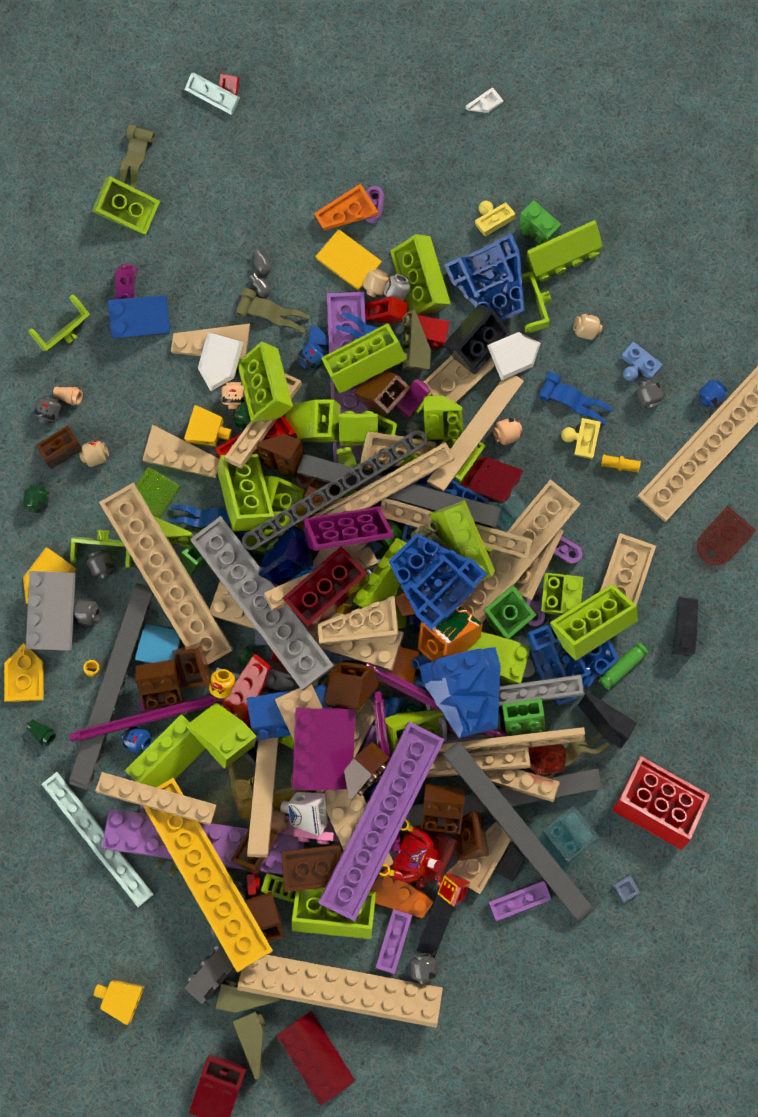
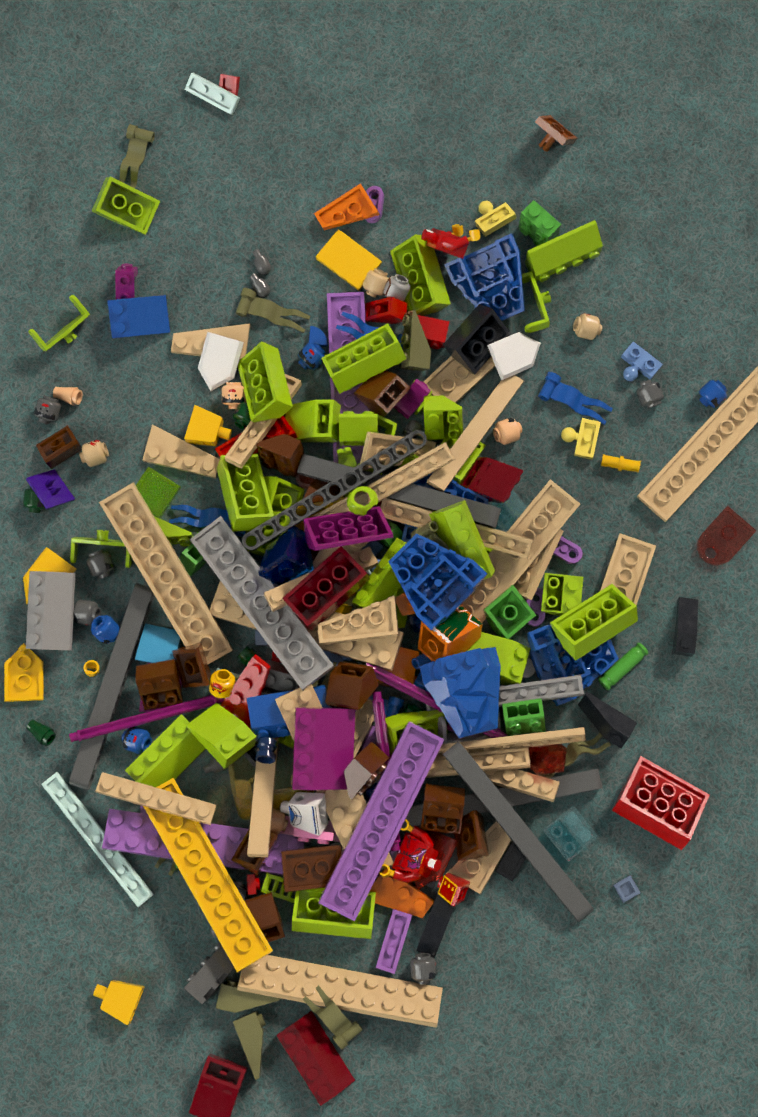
(50, 489): none -> dark purple piece
(105, 629): none -> blue head
(266, 750): none -> dark blue wheel
(335, 1020): none -> olive flag
(359, 509): none -> lime piece
(450, 242): none -> red torso
(486, 102): white tile -> none
(520, 900): medium lavender plate -> none
(555, 132): none -> dark orange tile

